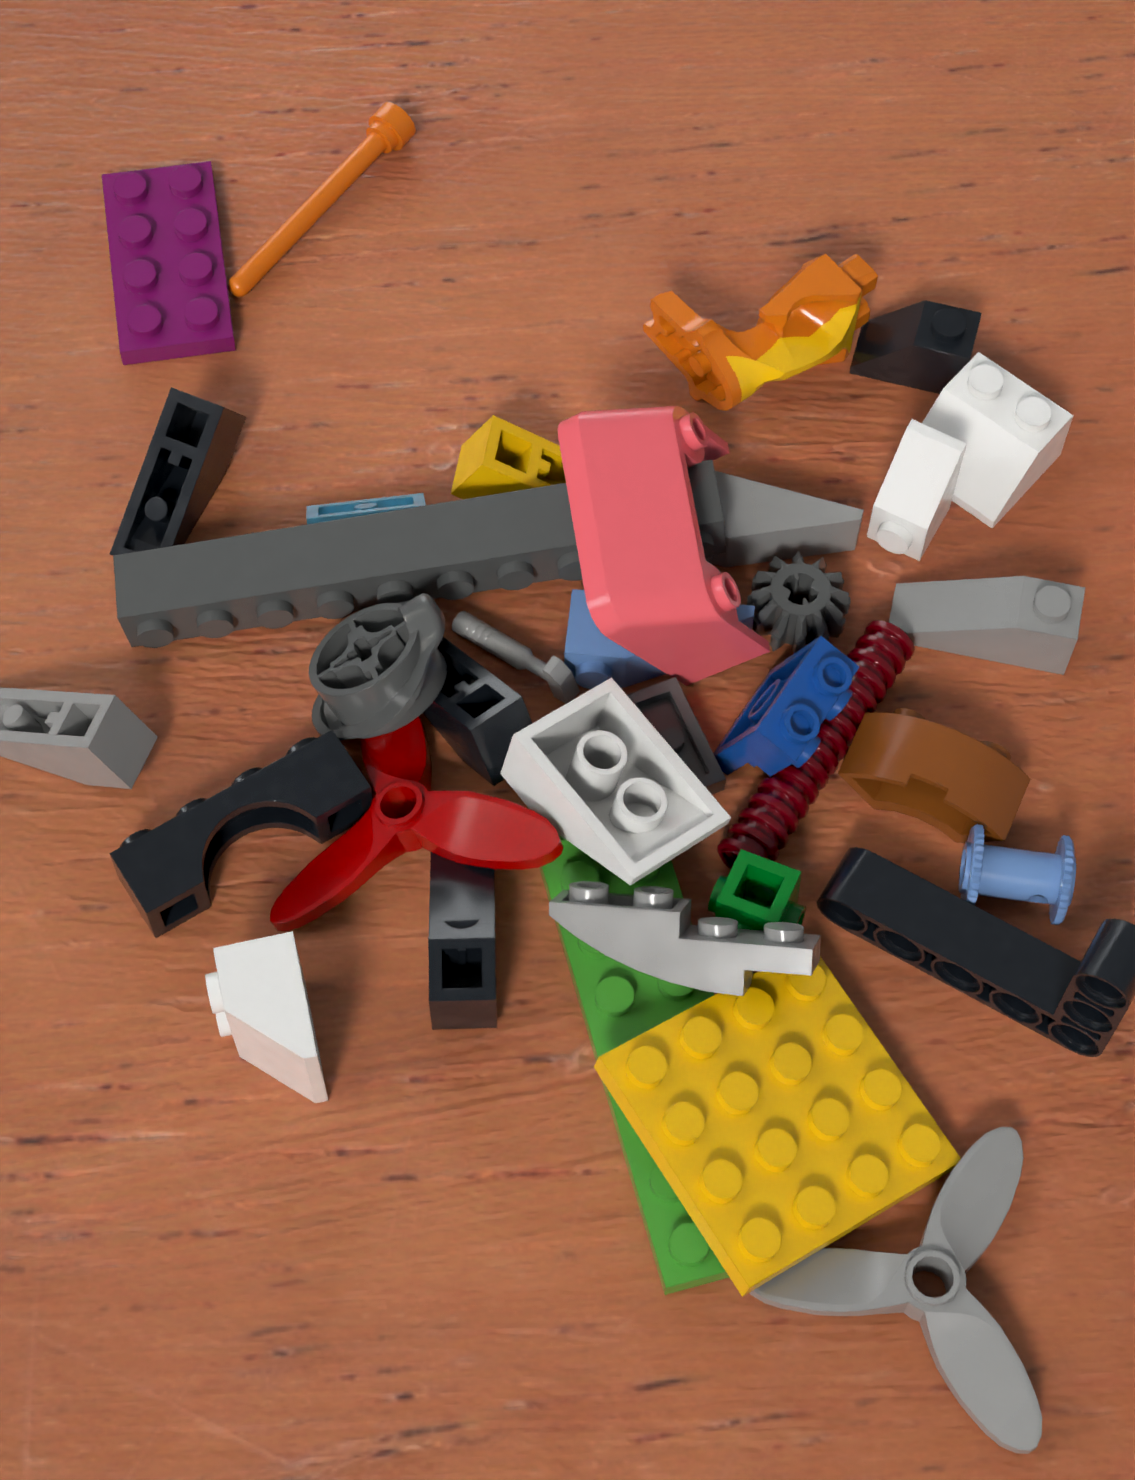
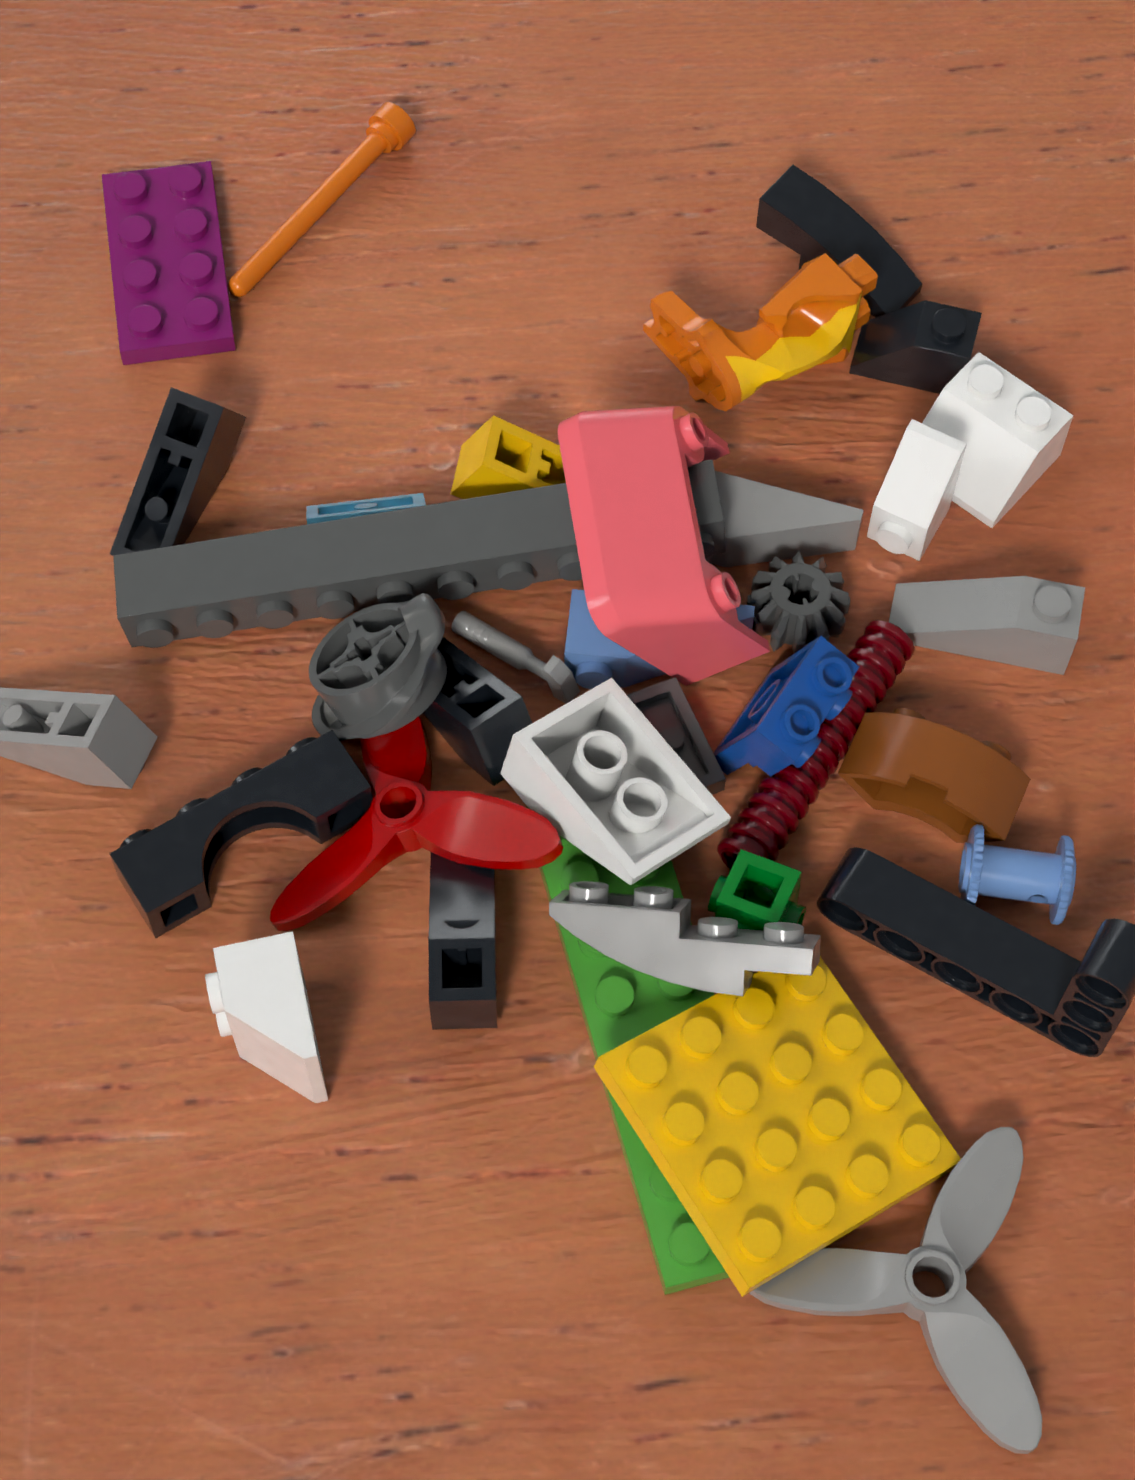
(818, 222): none -> black slope

